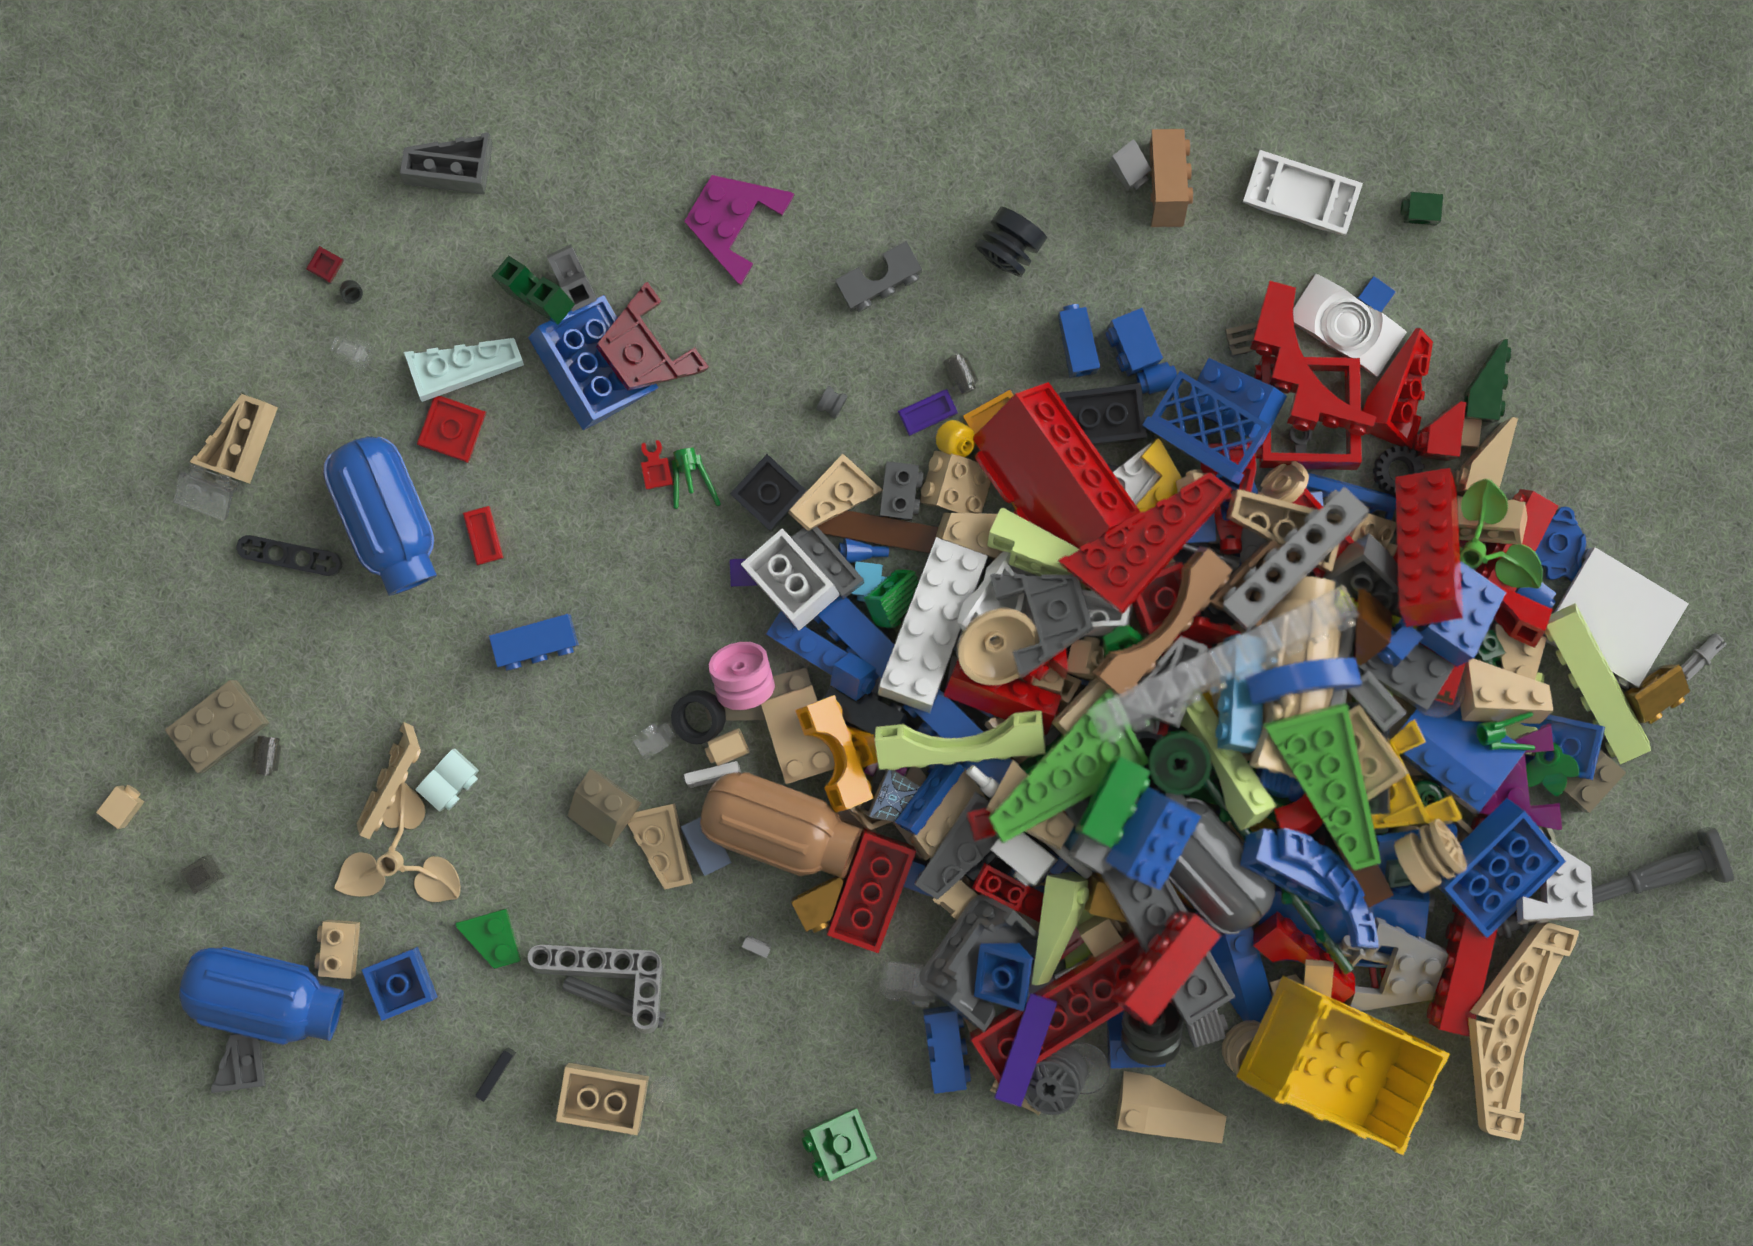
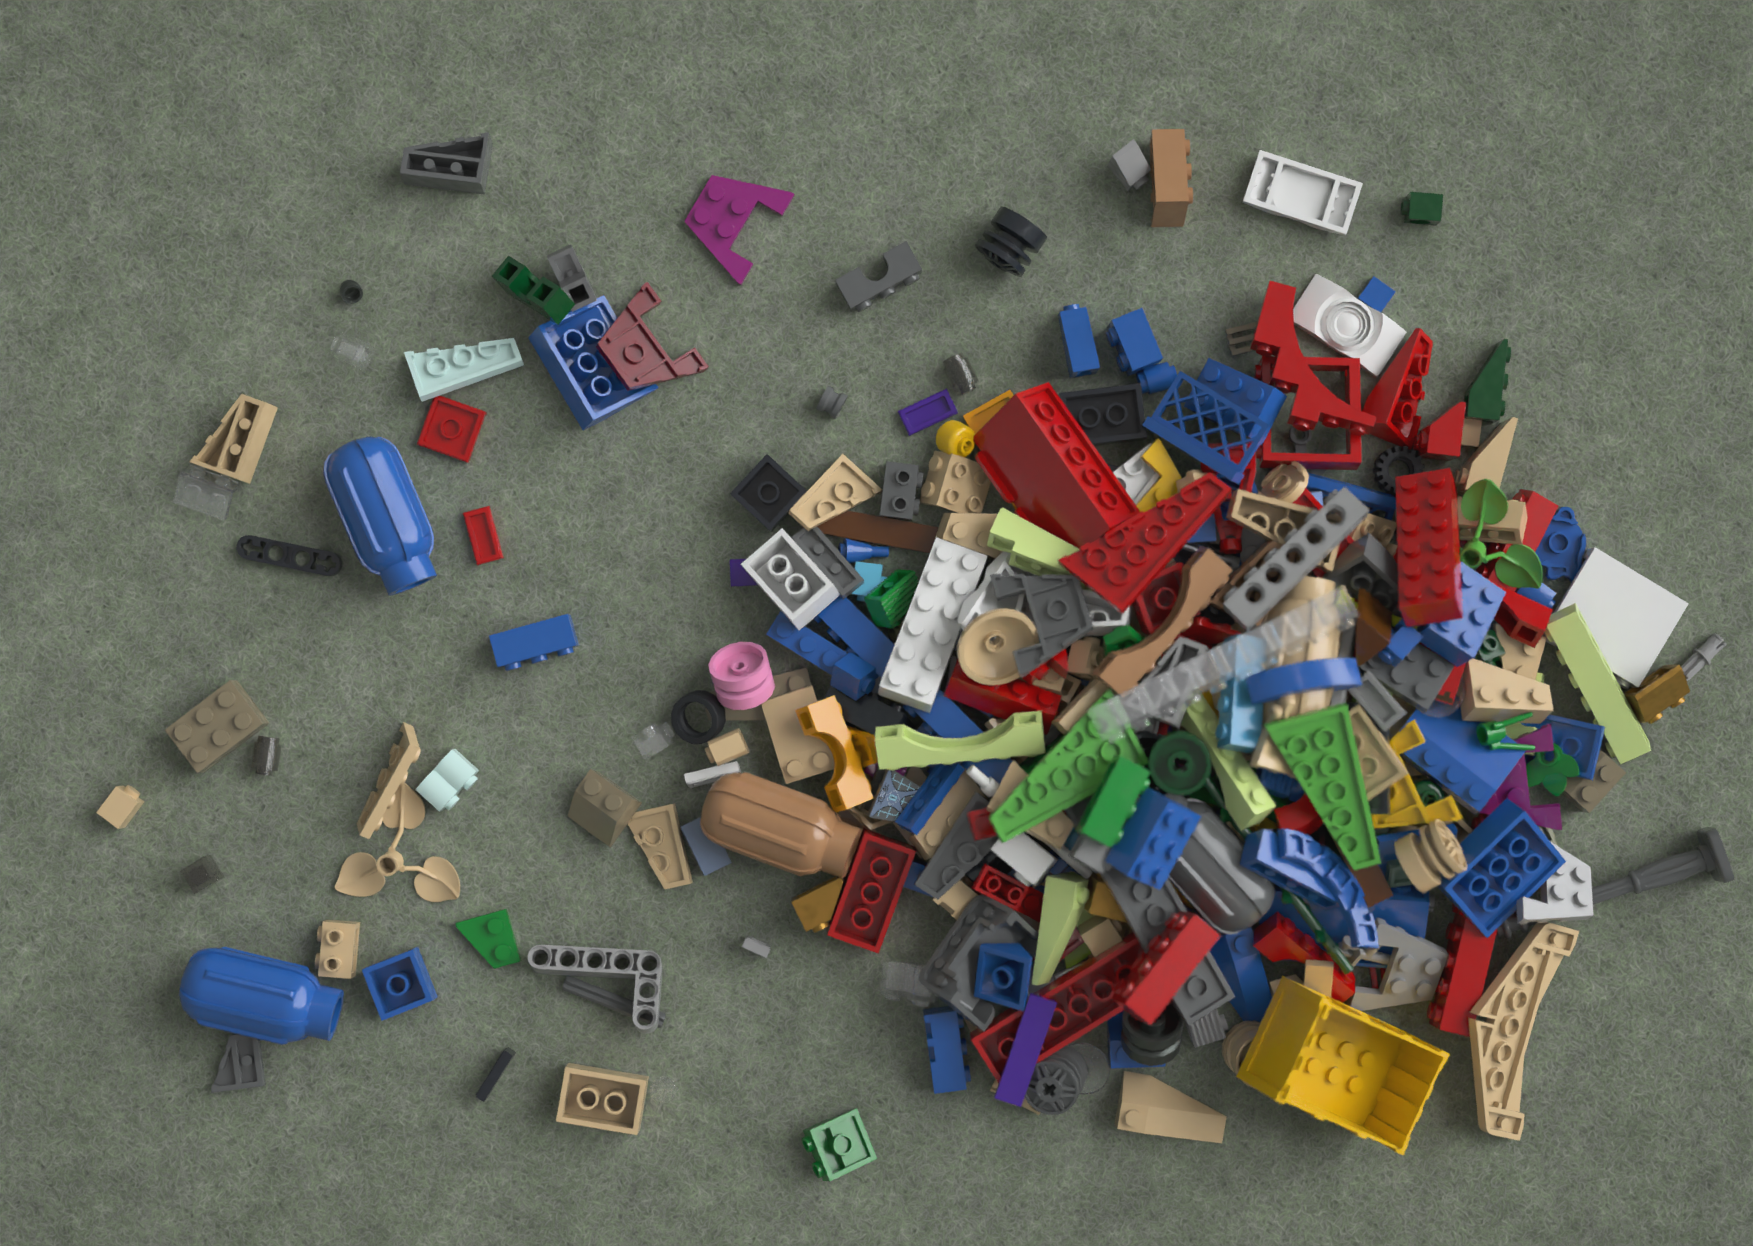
(325, 264): dark red tile -> none
(655, 470): red plate -> none
(686, 461): green plant -> none

